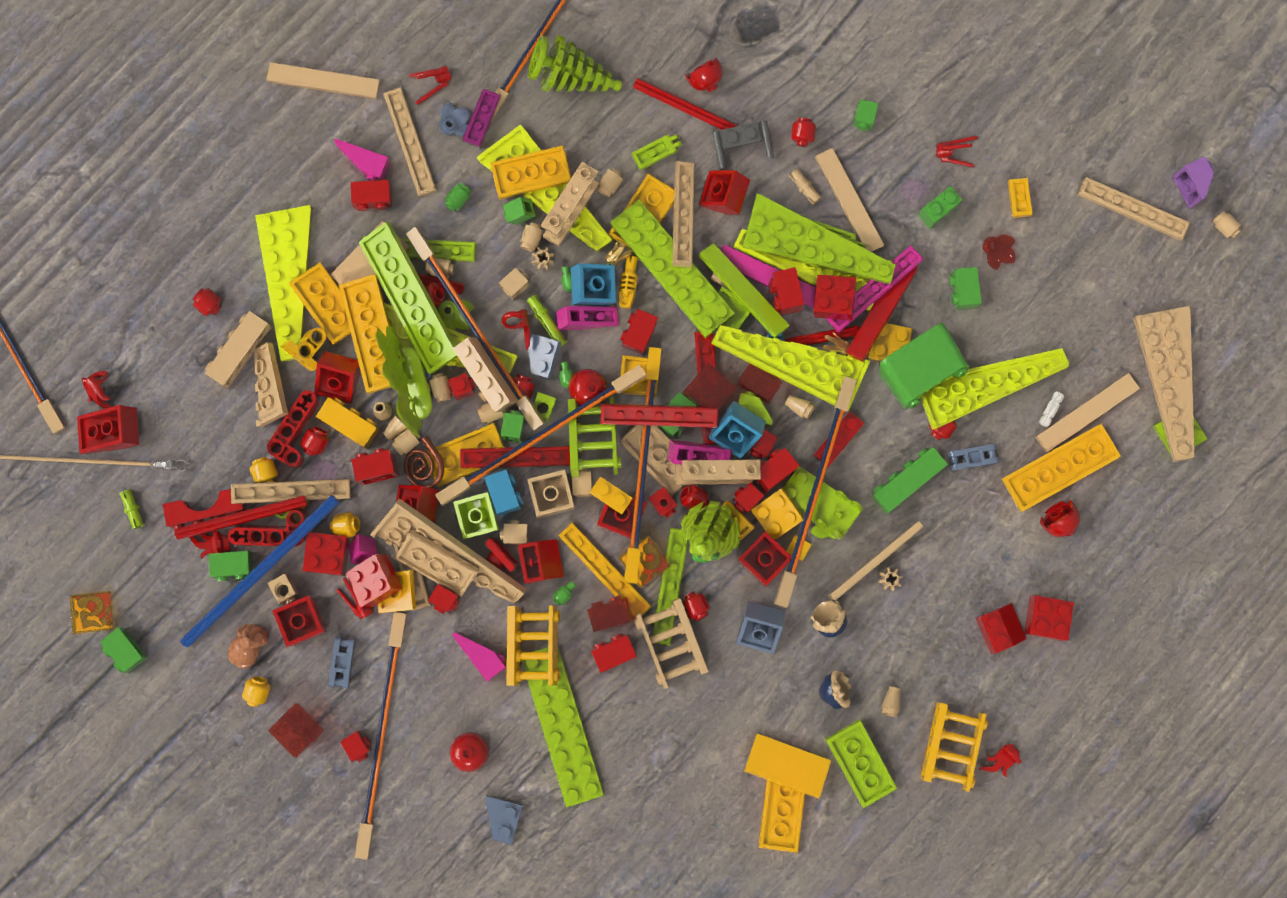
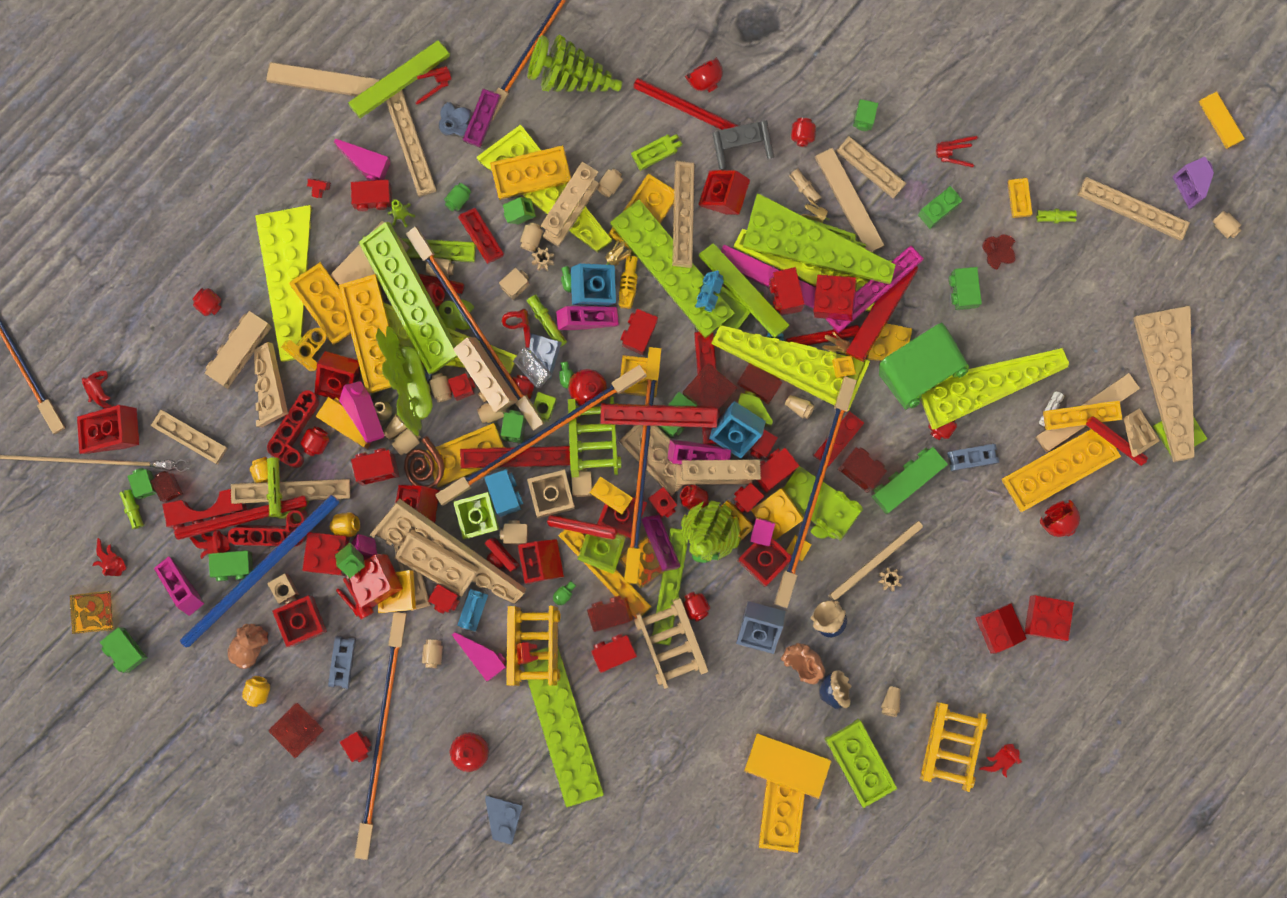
(111, 563): none -> red piece
(141, 483): none -> bright green brick
(166, 486): none -> clear red brick
(178, 586): none -> dark pink slope
(189, 437): none -> tan plate
(274, 485): none -> lime pin
(318, 187): none -> red tile
(350, 560): none -> bright green brick
(361, 411): none -> dark pink slope
(398, 79): none -> lime tile
(400, 212): none -> lime piece
(432, 653): none -> tan brick
(472, 610): none -> dark azure hinge
(481, 235): none -> red tile
(523, 652): none -> red tile
(532, 367): none -> clear plate
(582, 527): none -> red axle
(601, 552): none -> lime plate
(660, 543): none -> magenta tile
(711, 283): none -> dark azure hinge
(762, 531): none -> dark pink panel
(805, 662): none -> nougat hair
(820, 213): none -> pearl gold piece
(843, 366): none -> yellow tile
(862, 469): none -> clear red brick
(871, 167): none -> tan tile
(1056, 216): none -> lime pin
(1078, 415): none -> yellow plate
(1114, 439): none -> red axle
(1139, 432): none -> tan wing
(1221, 120): none -> yellow tile

